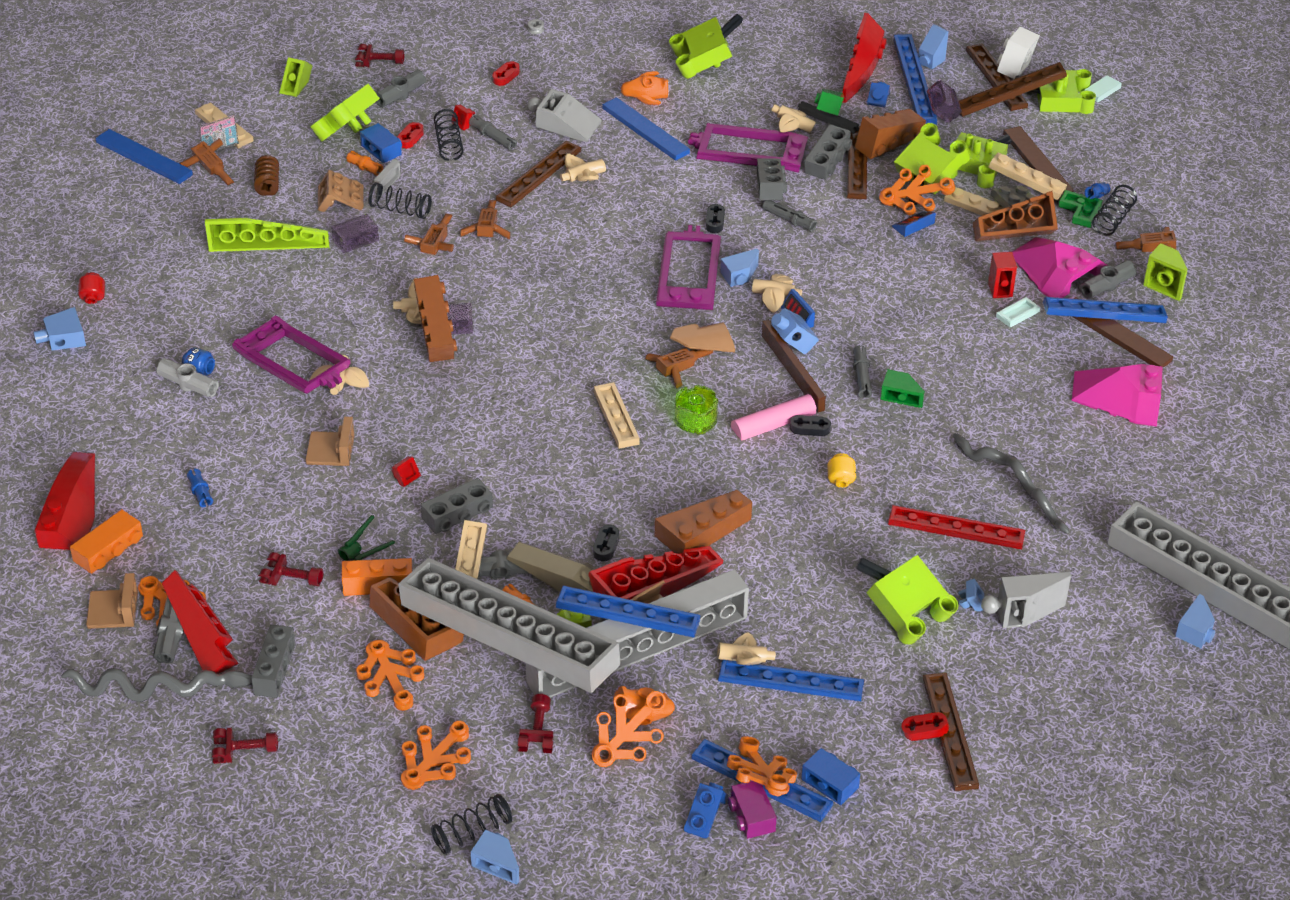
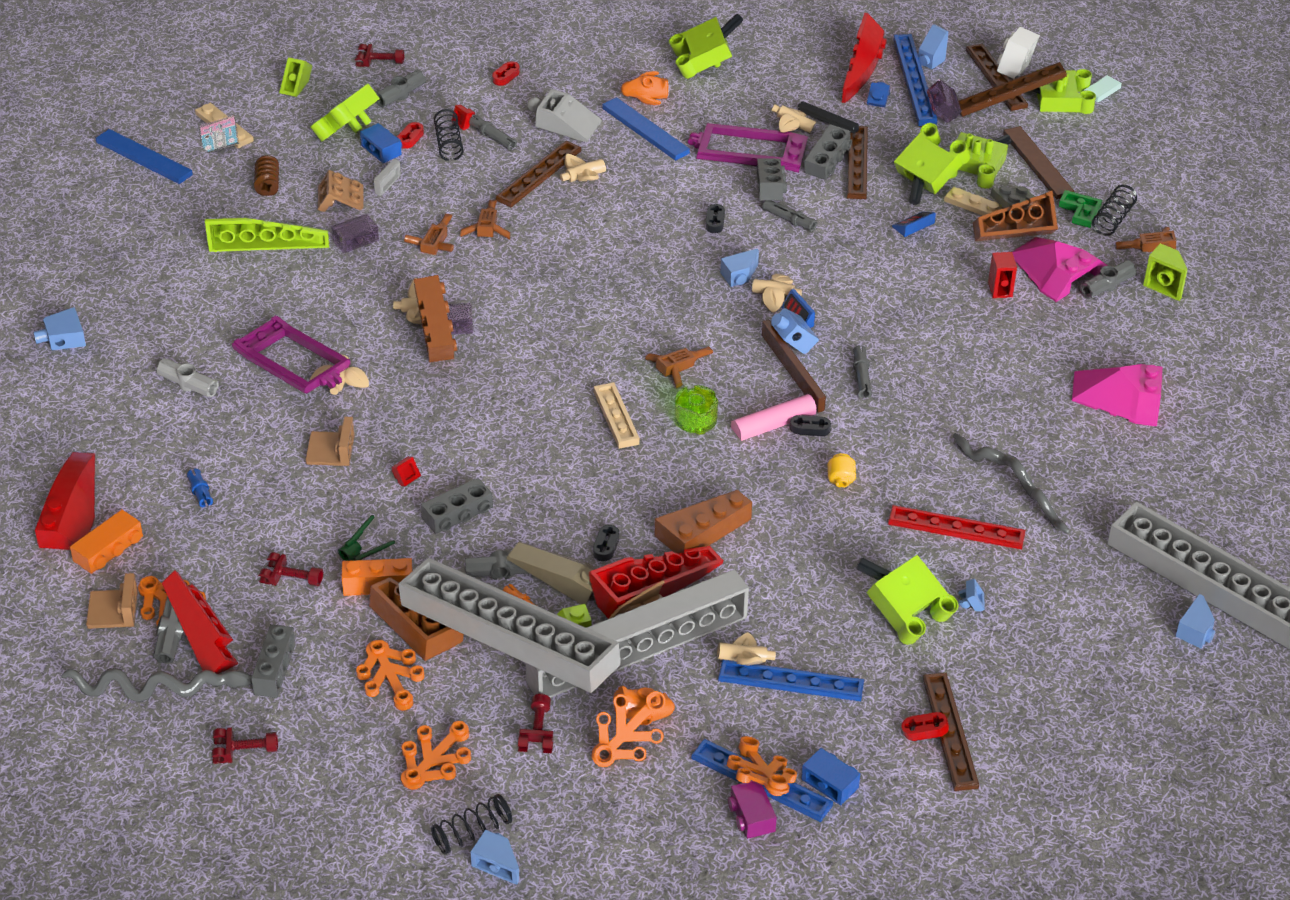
(91, 288): red head -> none
(201, 359): blue head -> none
(208, 159): dark orange piece -> none
(364, 163): orange pin -> none
(420, 205): black piece -> none
(471, 548): tan plate -> none
(535, 26): light grey bush -> none
(628, 611): blue tile -> none
(683, 296): magenta animal -> none
(705, 809): blue bracket -> none
(709, 337): medium nougat panel -> none
(829, 101): green slope -> none
(887, 132): dark orange wedge -> none
(902, 389): green slope -> none
(914, 191): orange plant -> none
(1018, 312): light aqua tile -> none
(1027, 175): tan plate -> none
(1028, 598): light grey slope -> none
(1097, 190): blue pin -> none
(1105, 309): blue tile -> none
(1128, 340): reddish brown tile -> none

